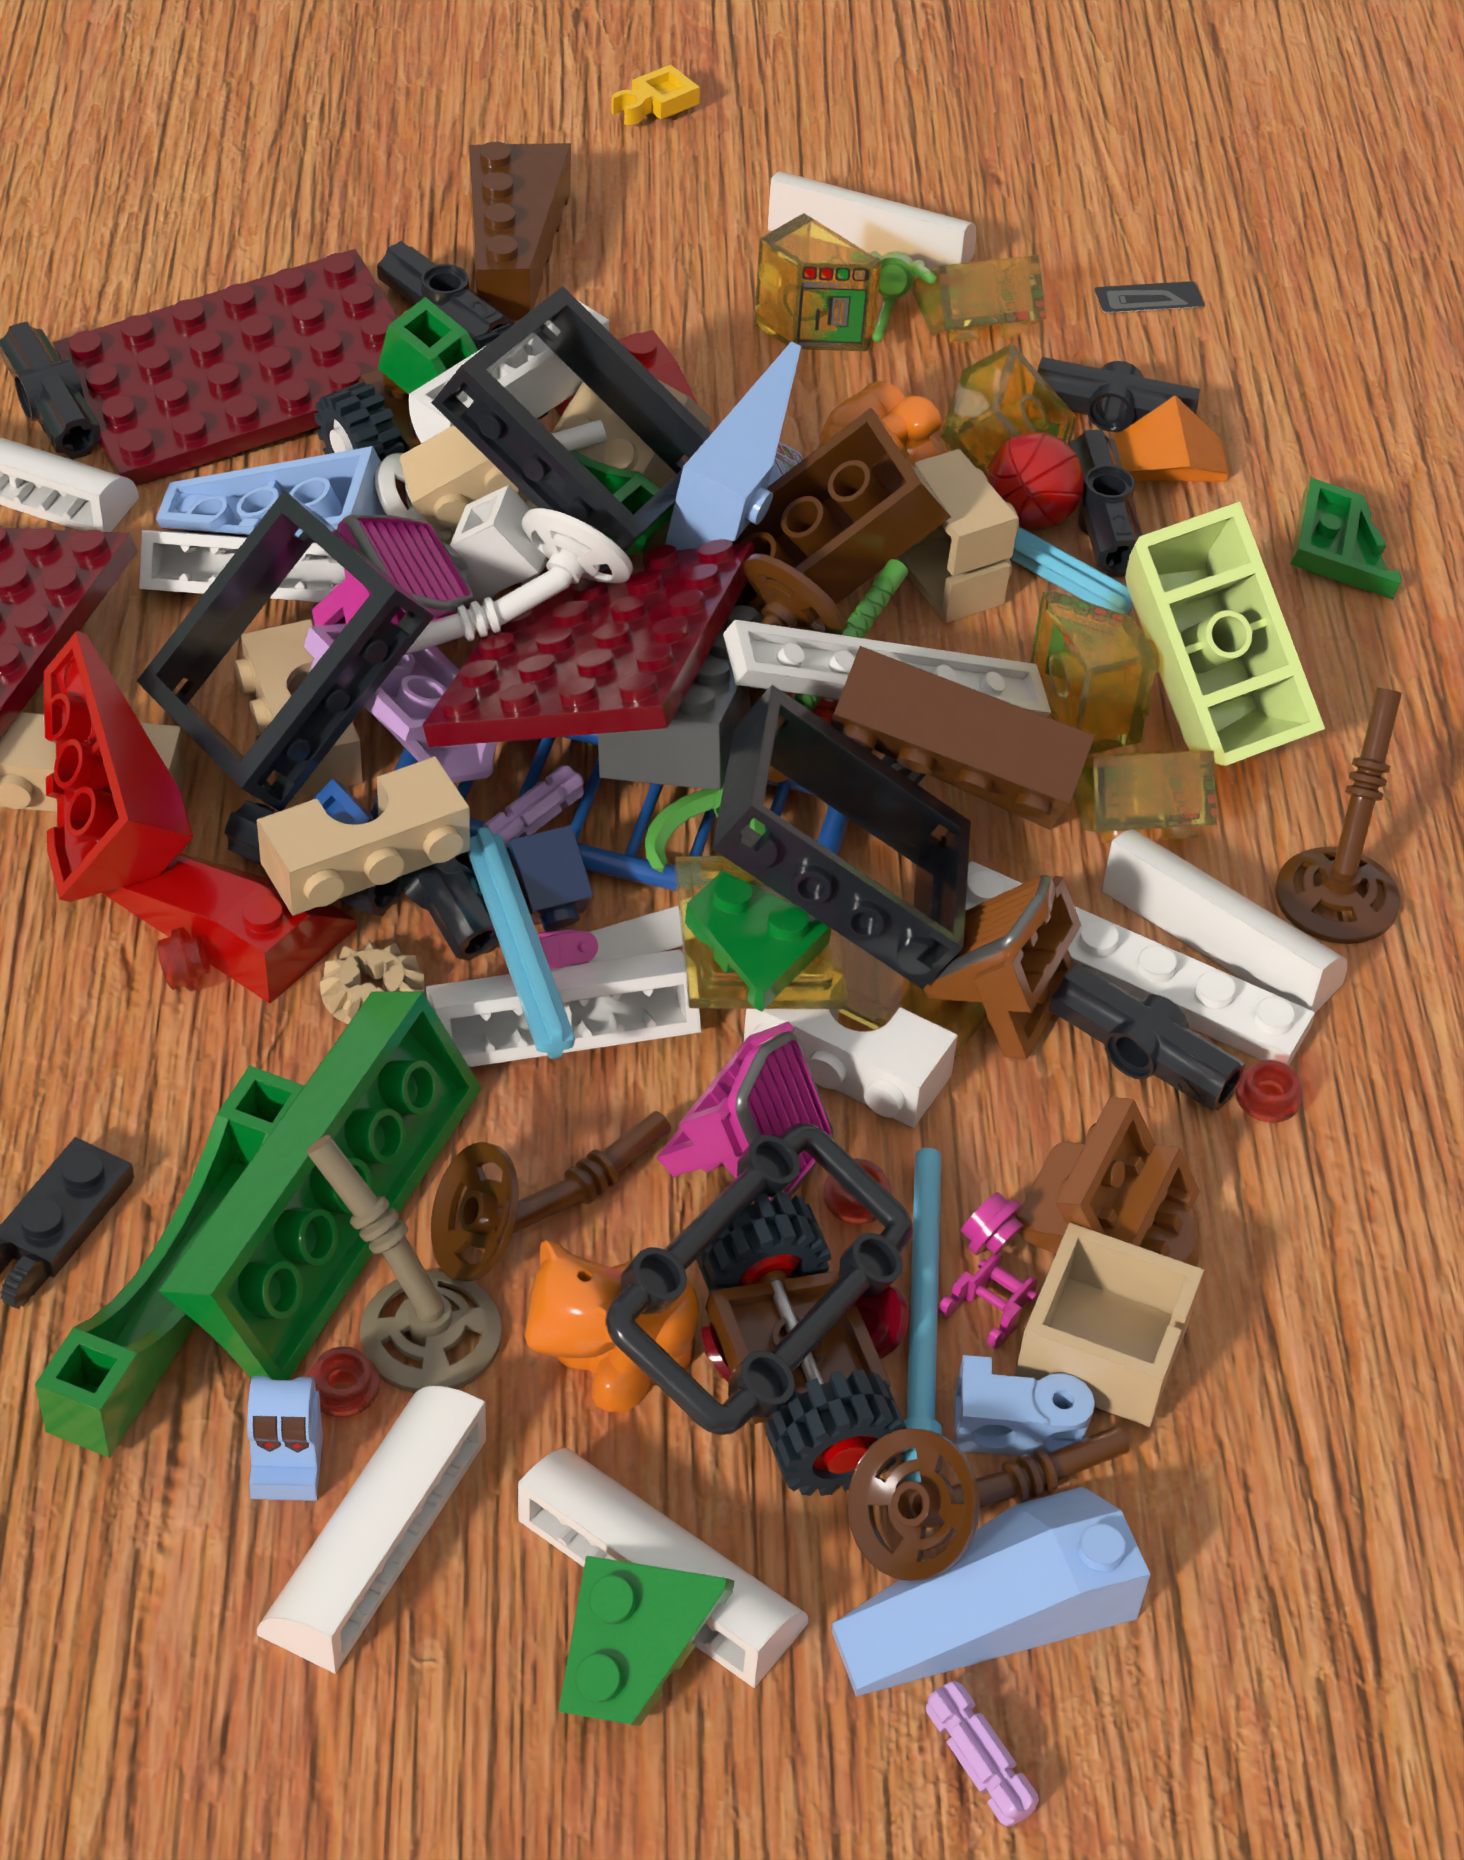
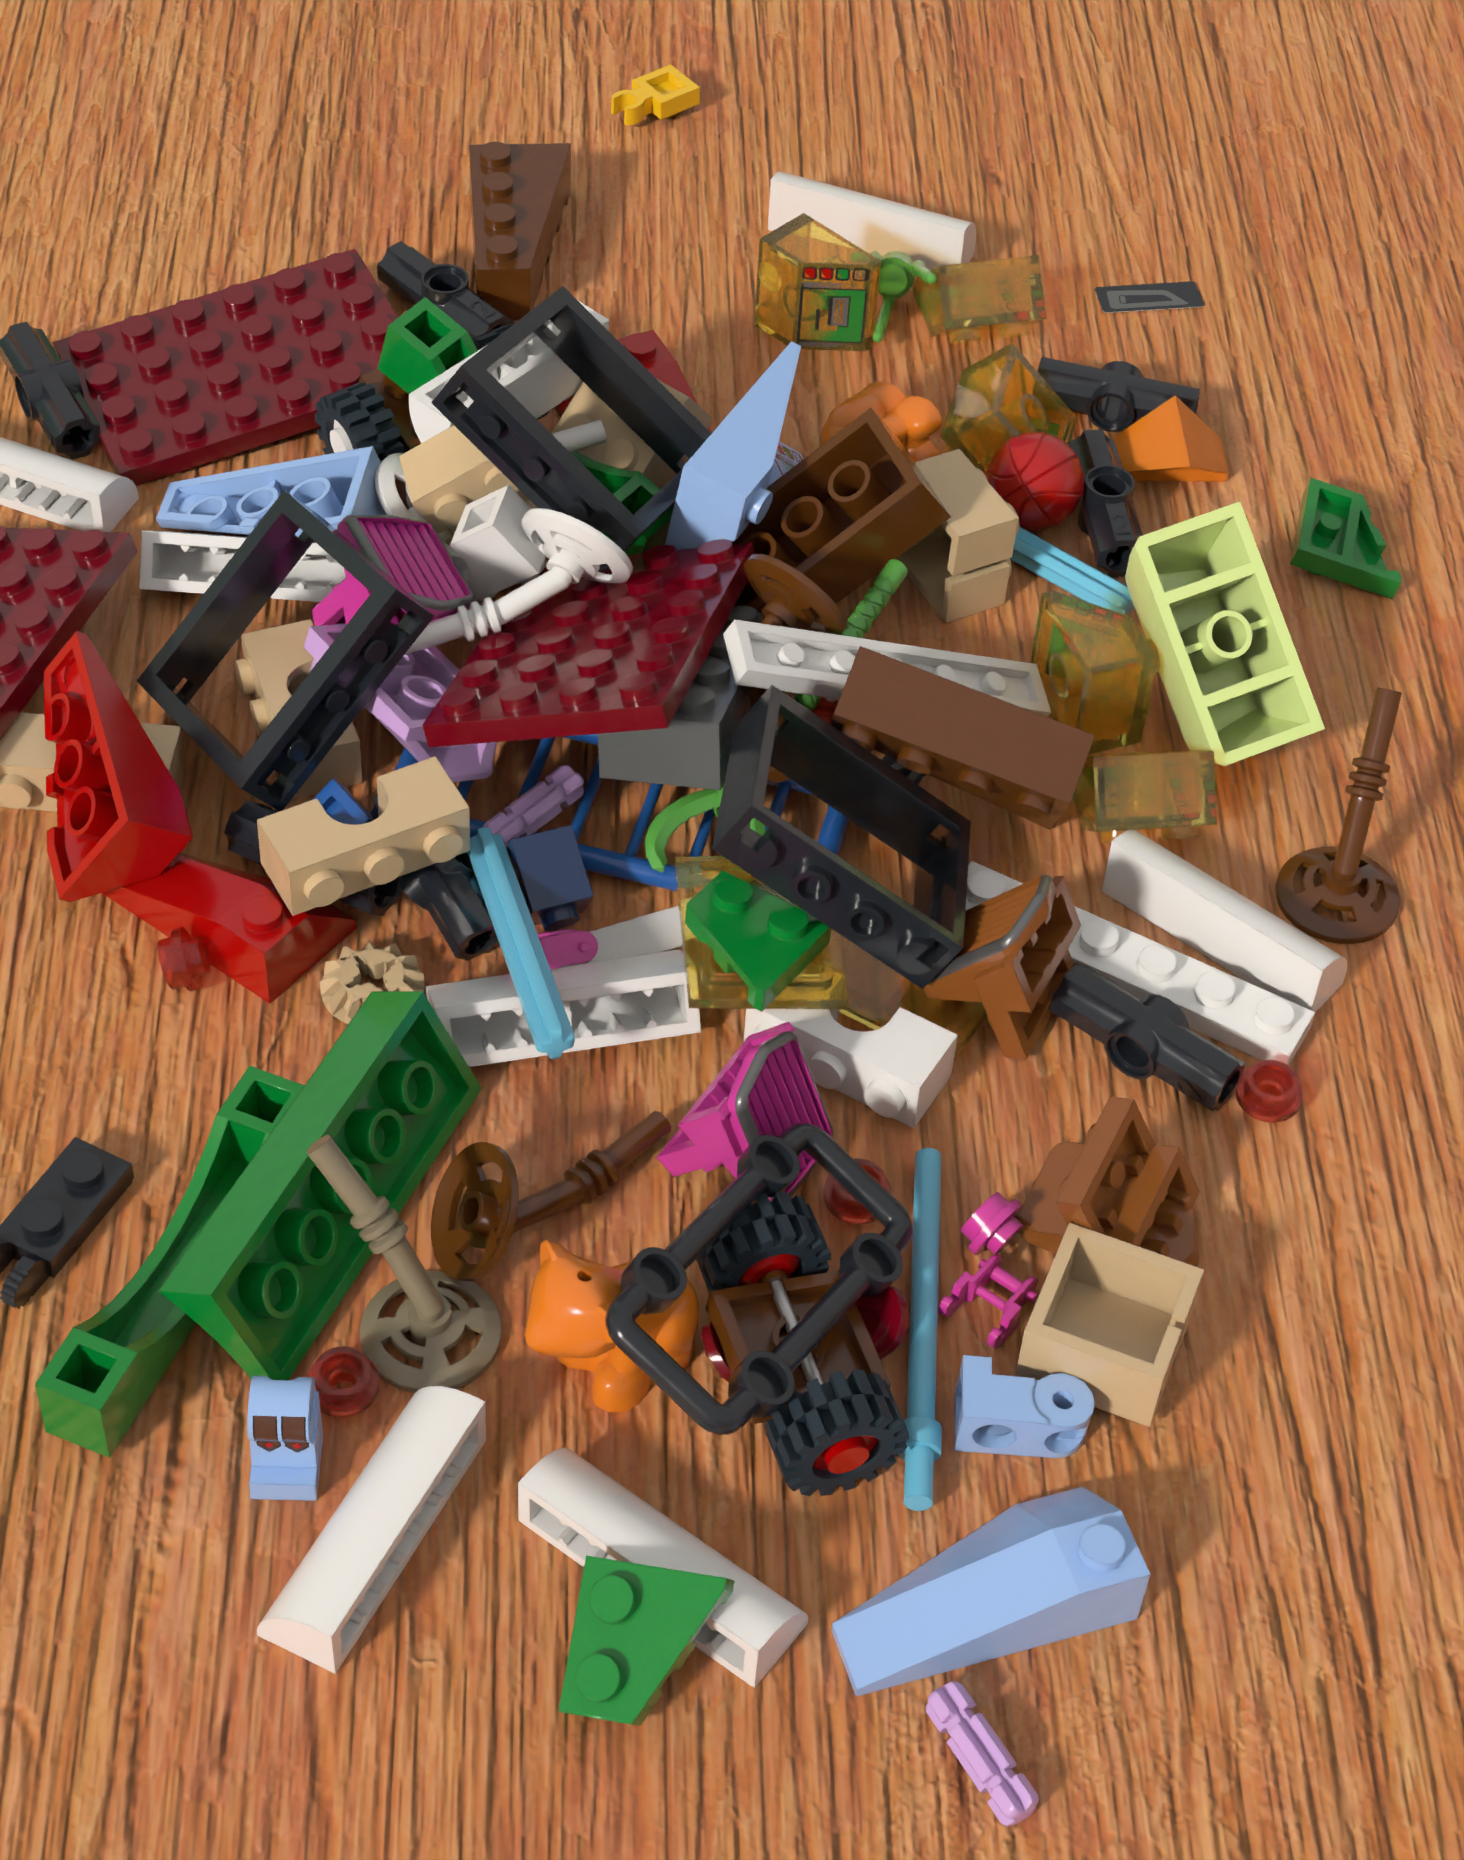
(957, 1507): reddish brown dish -> none

